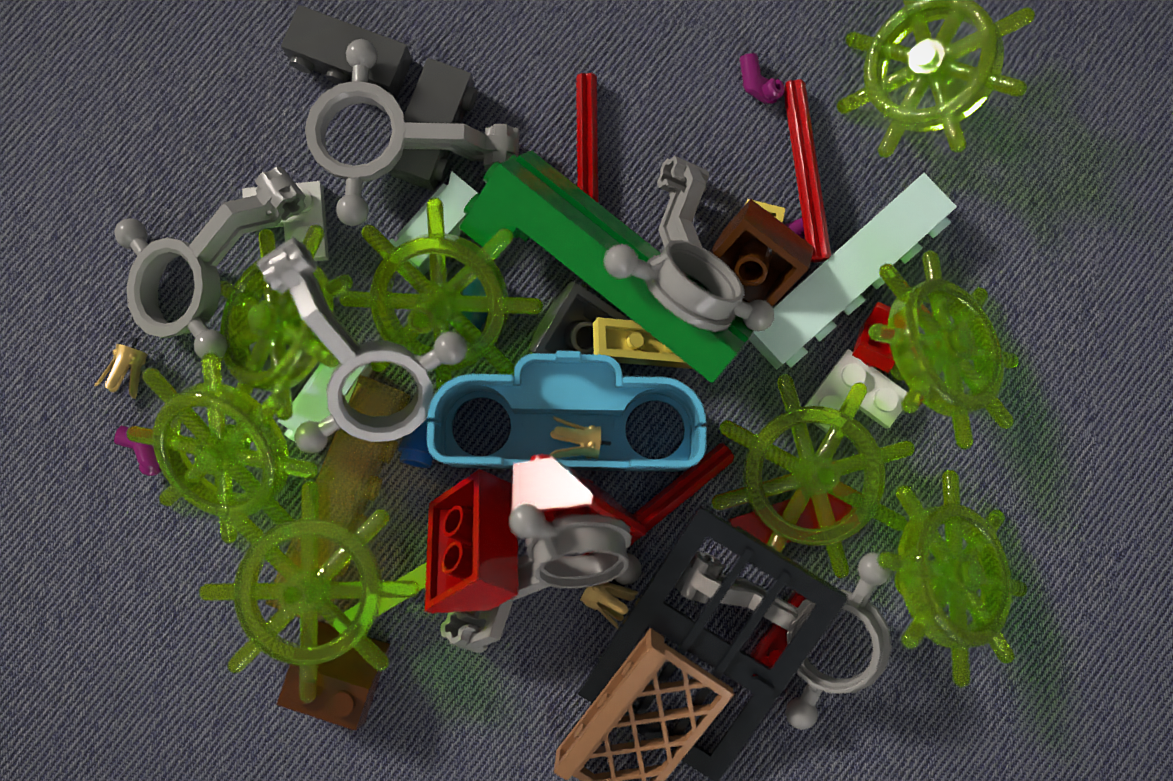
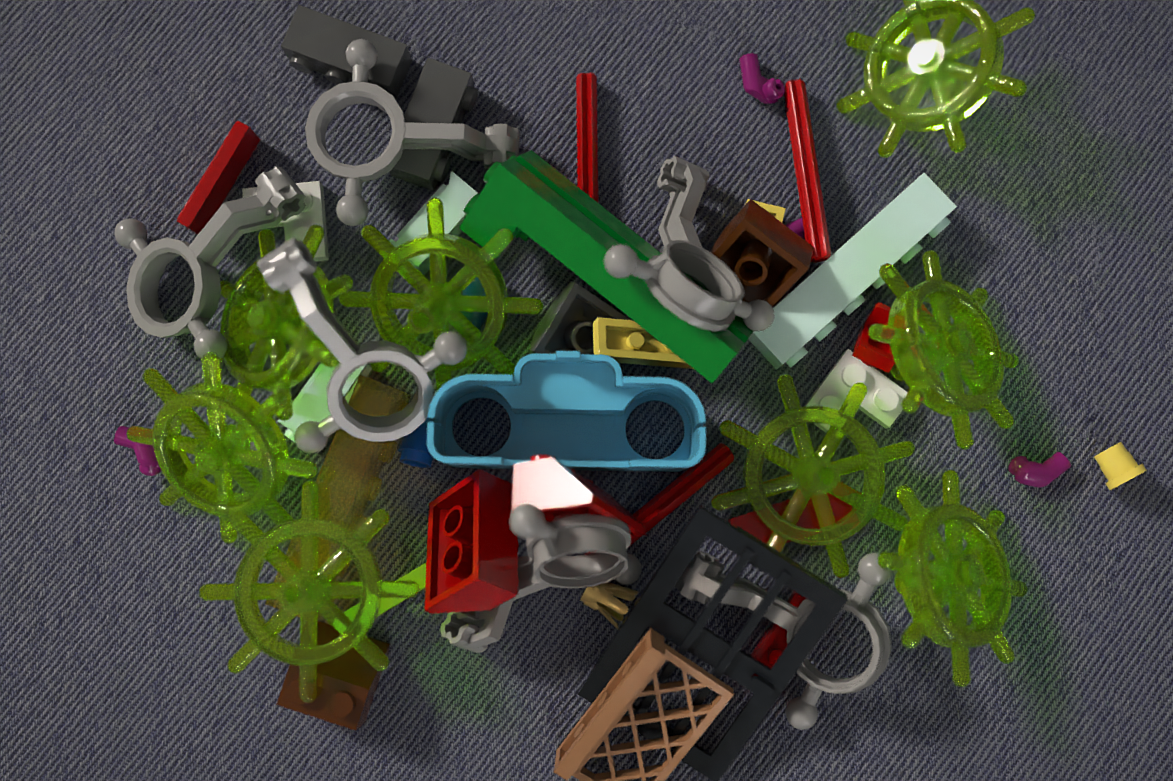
(123, 359): pearl gold piece -> none
(219, 177): none -> red tile
(587, 437): pearl gold piece -> none
(1038, 474): none -> magenta arm
(1118, 465): none -> light yellow piece

